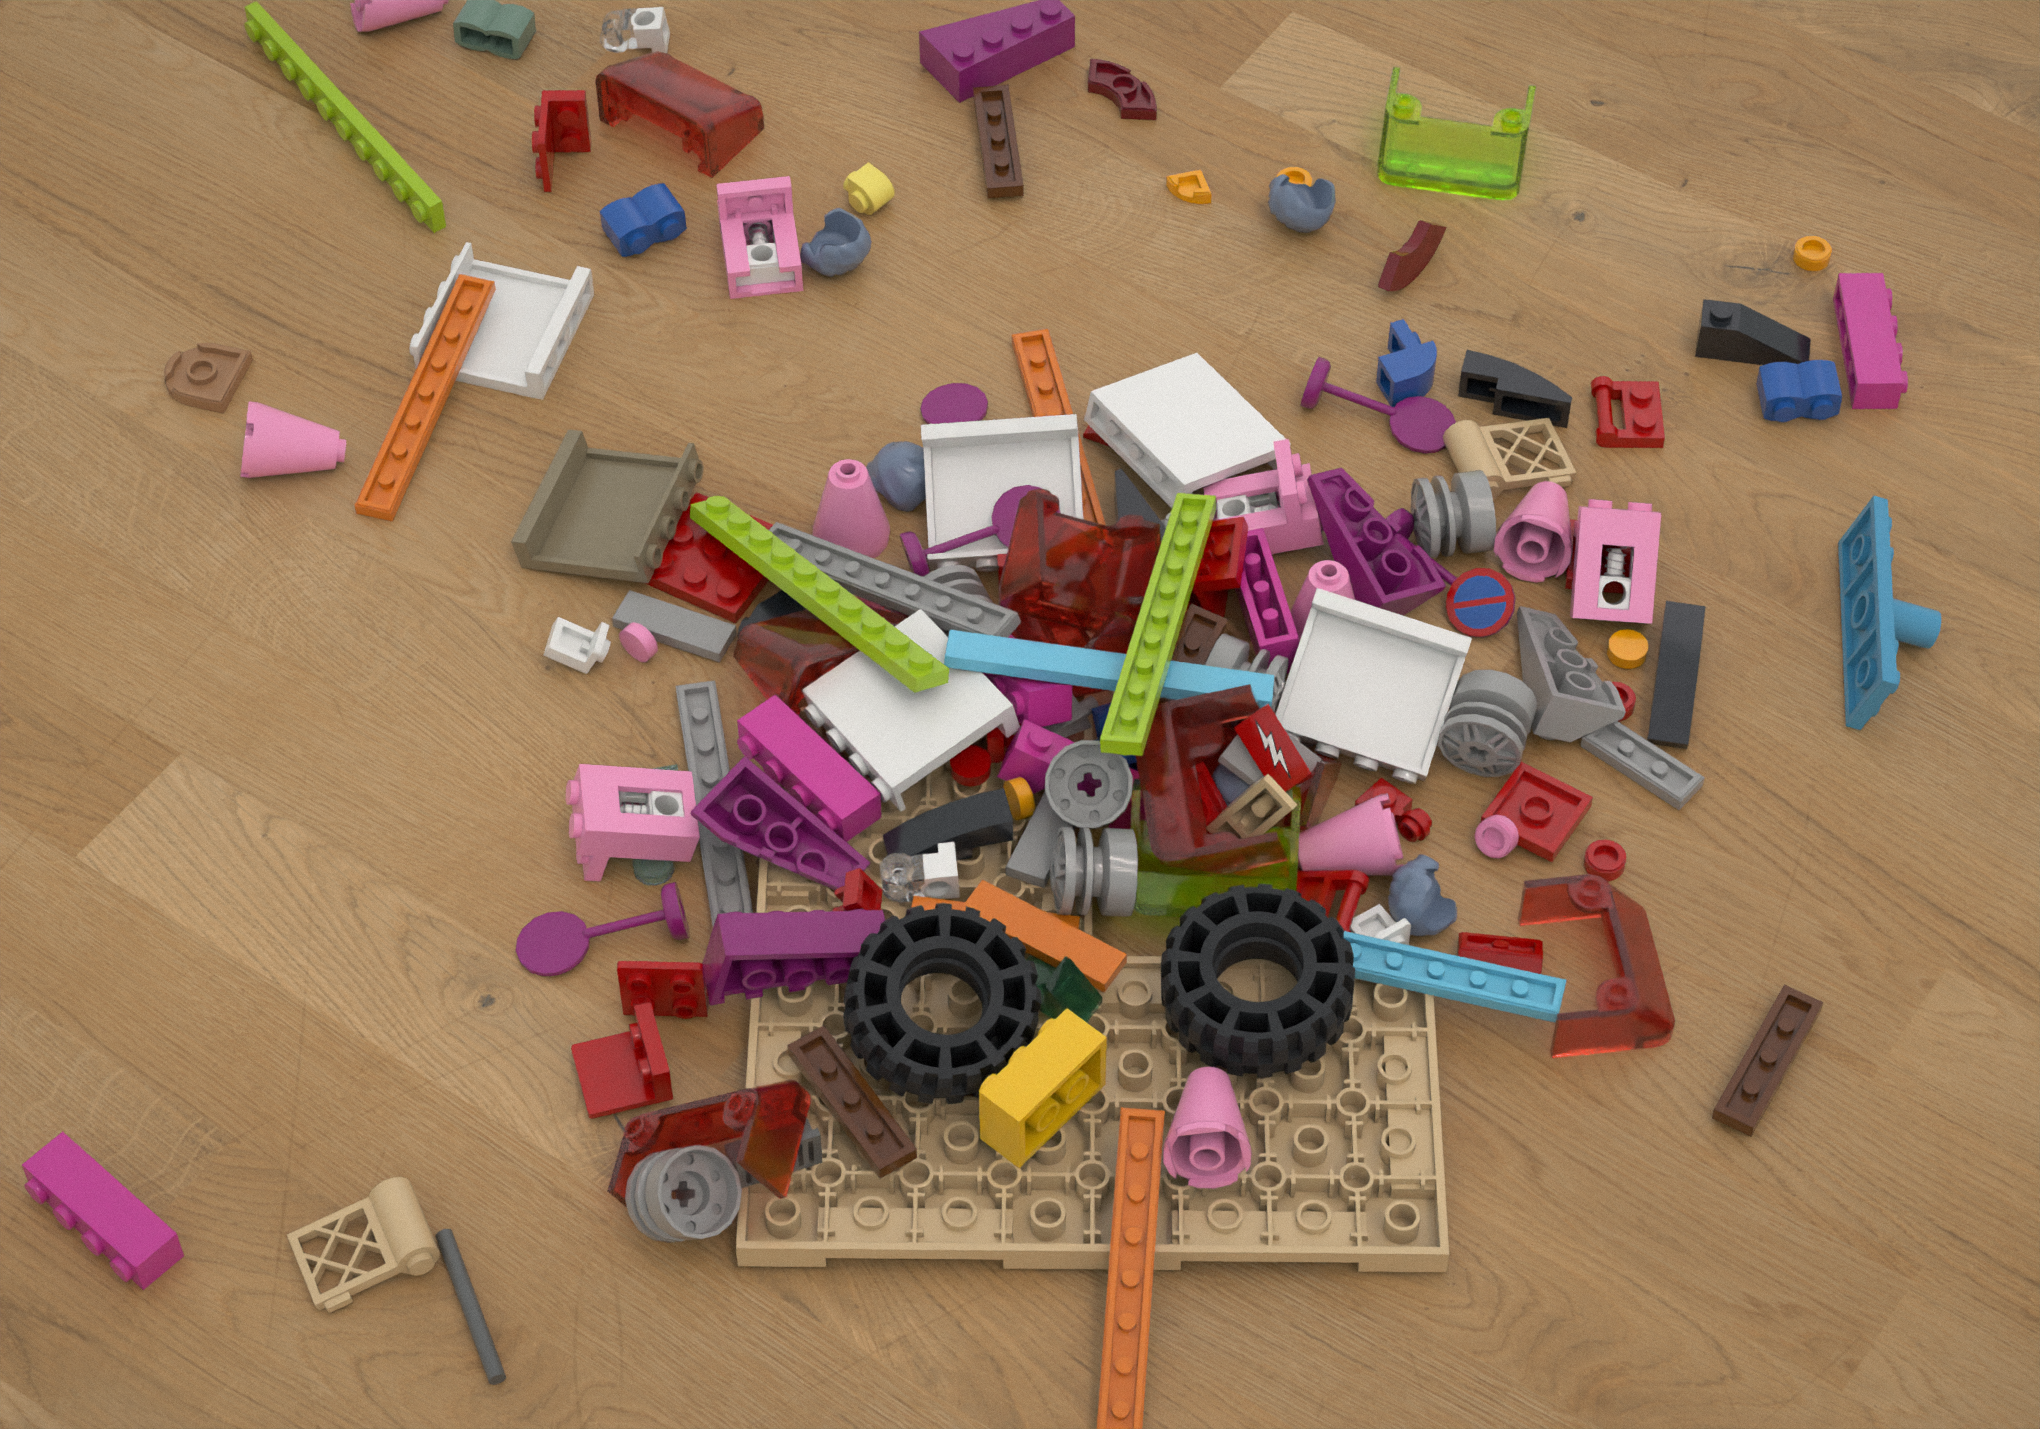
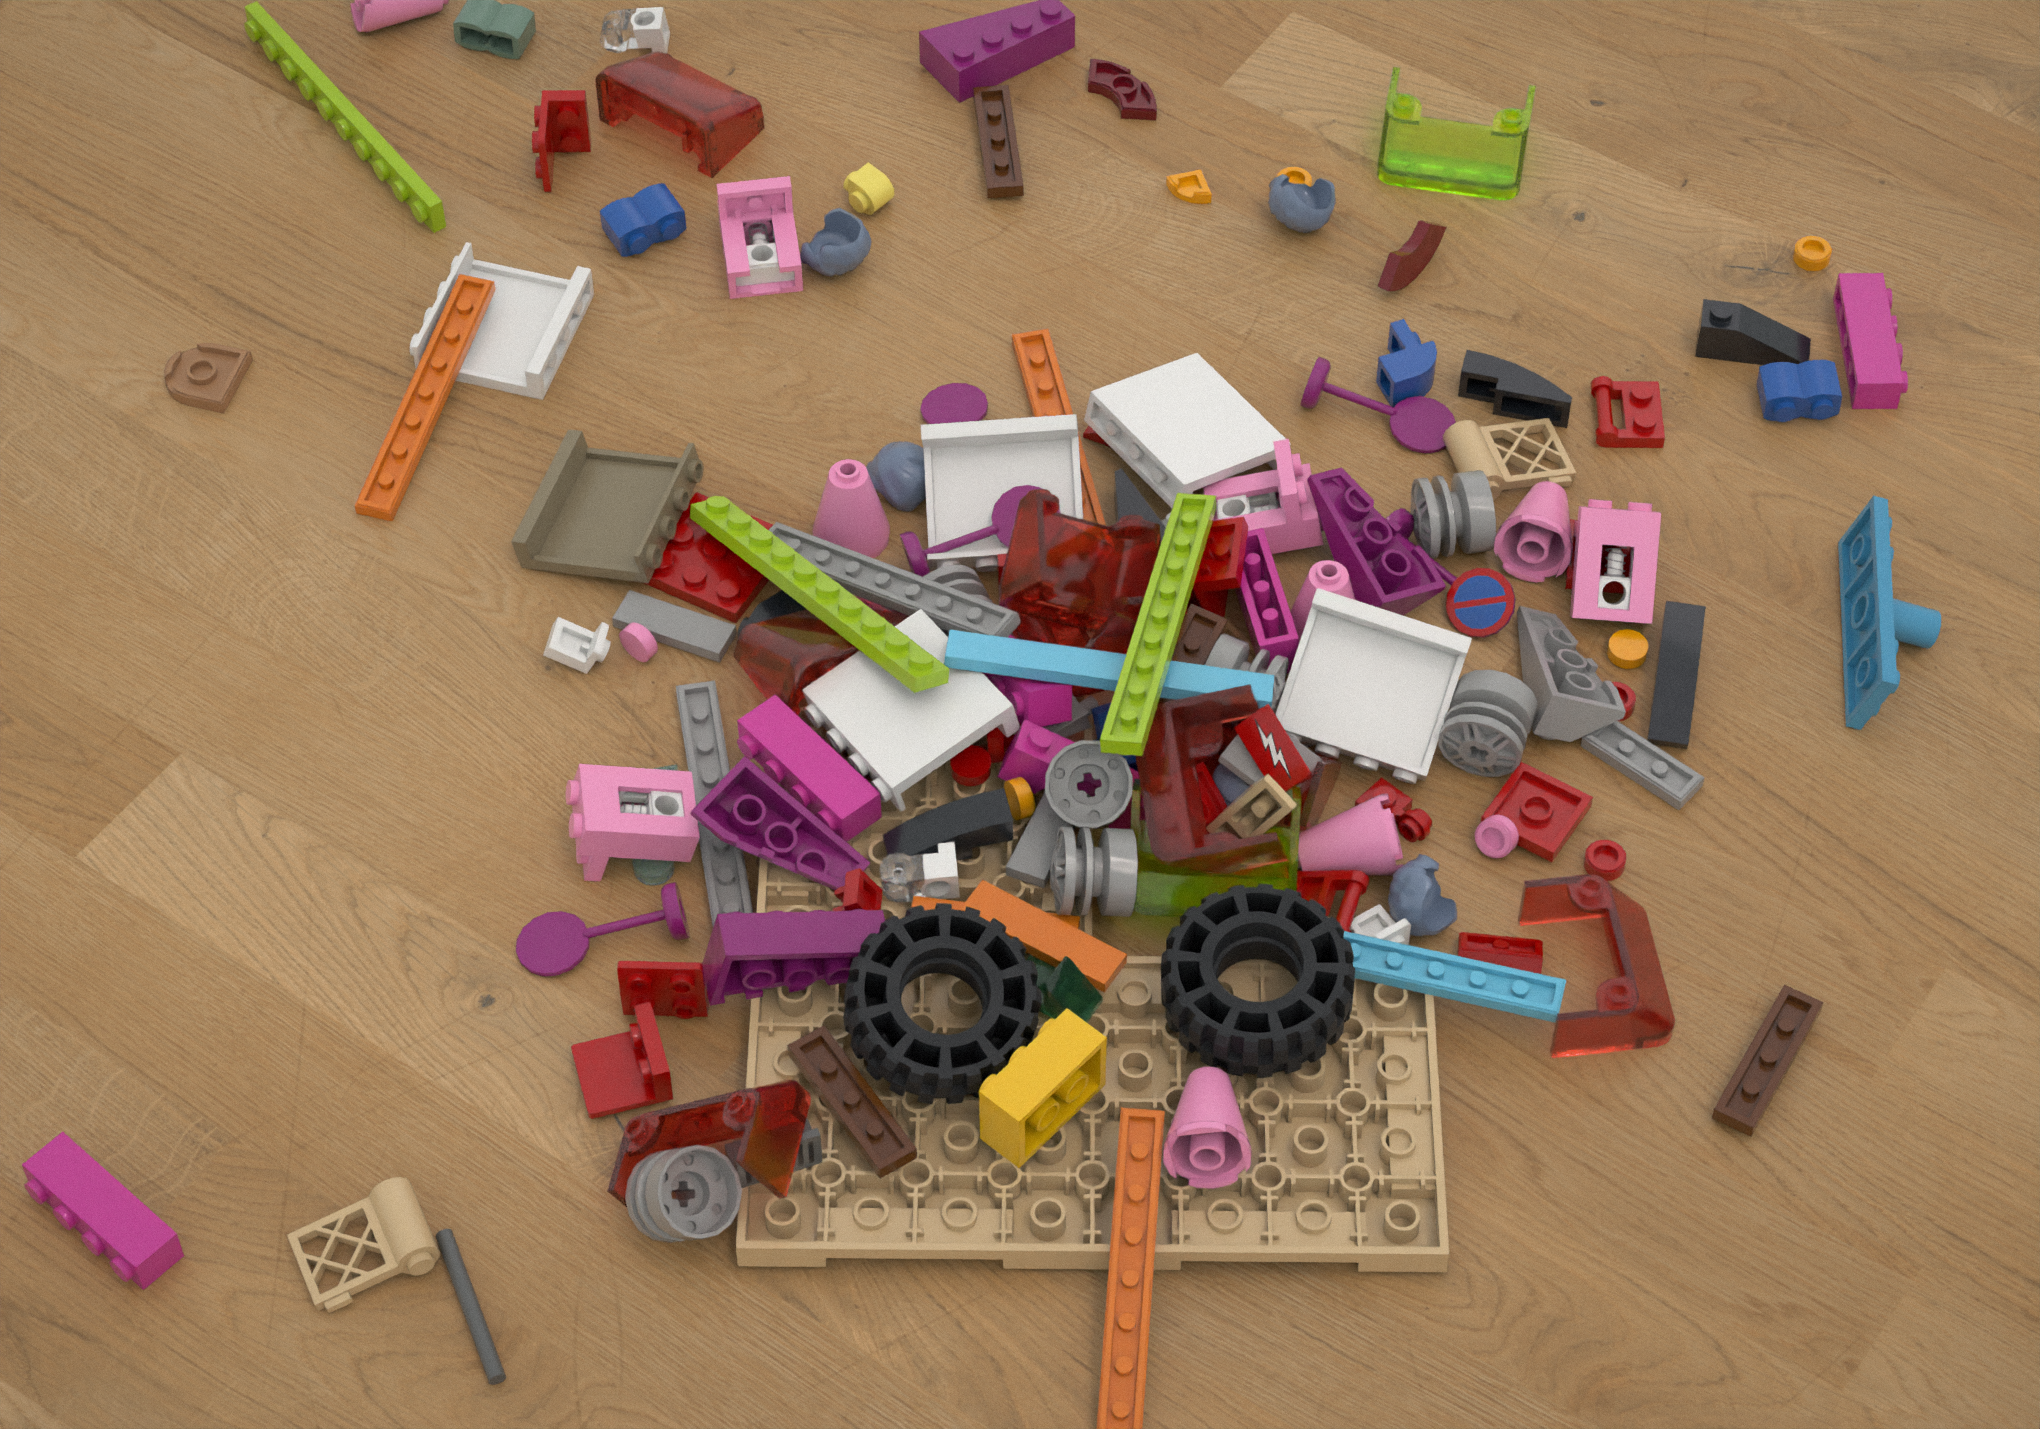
(287, 444): bright pink cone -> none

